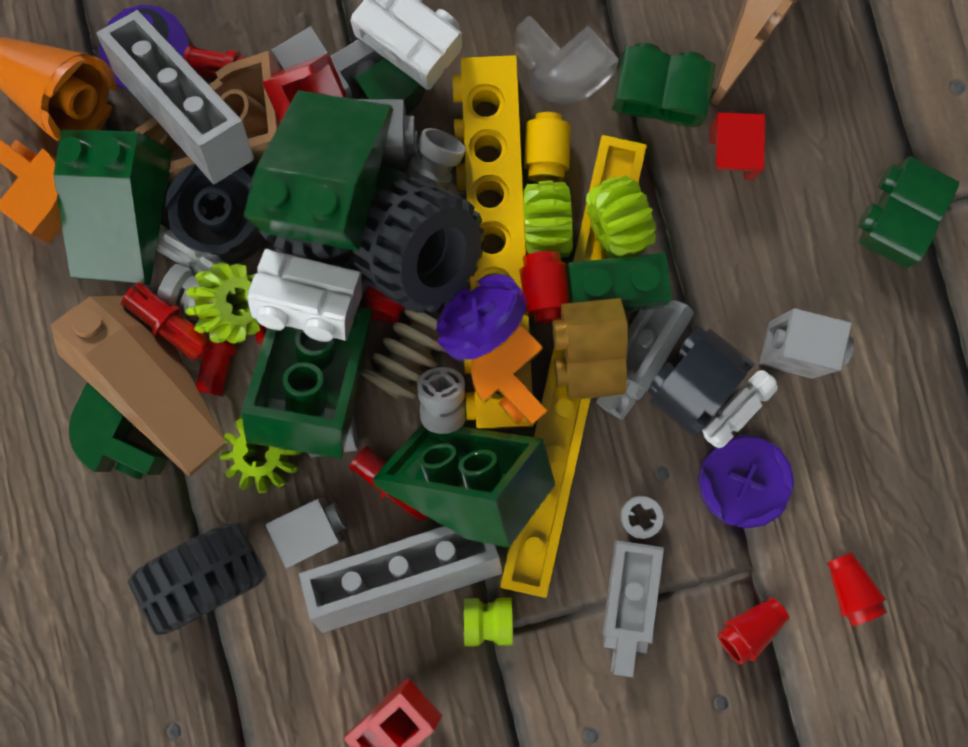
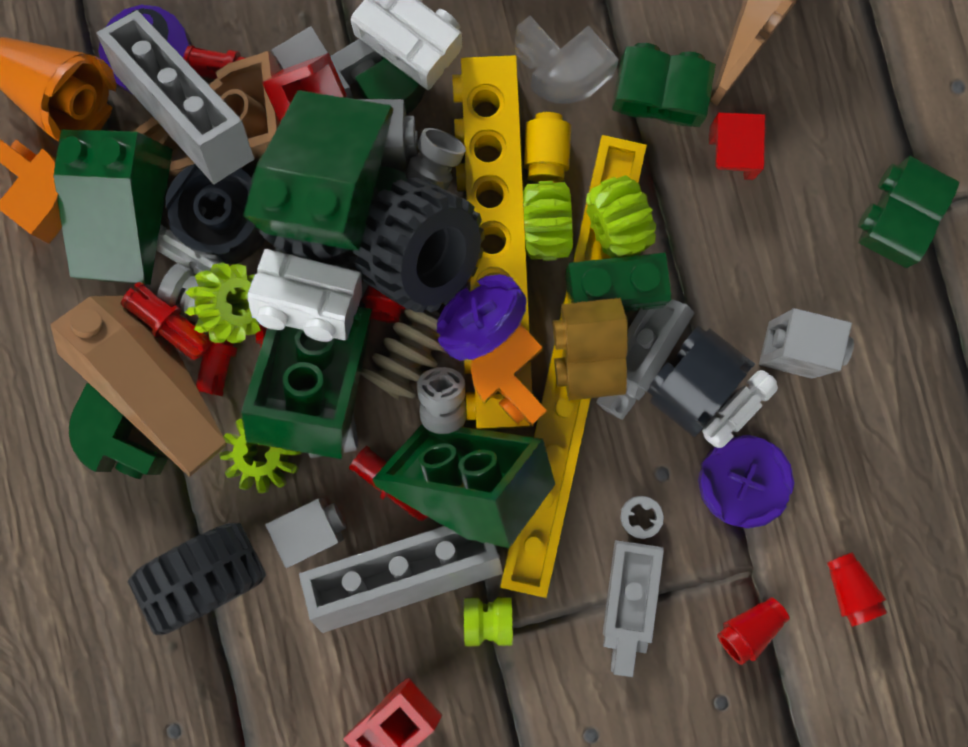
(544, 285): red brick -> none

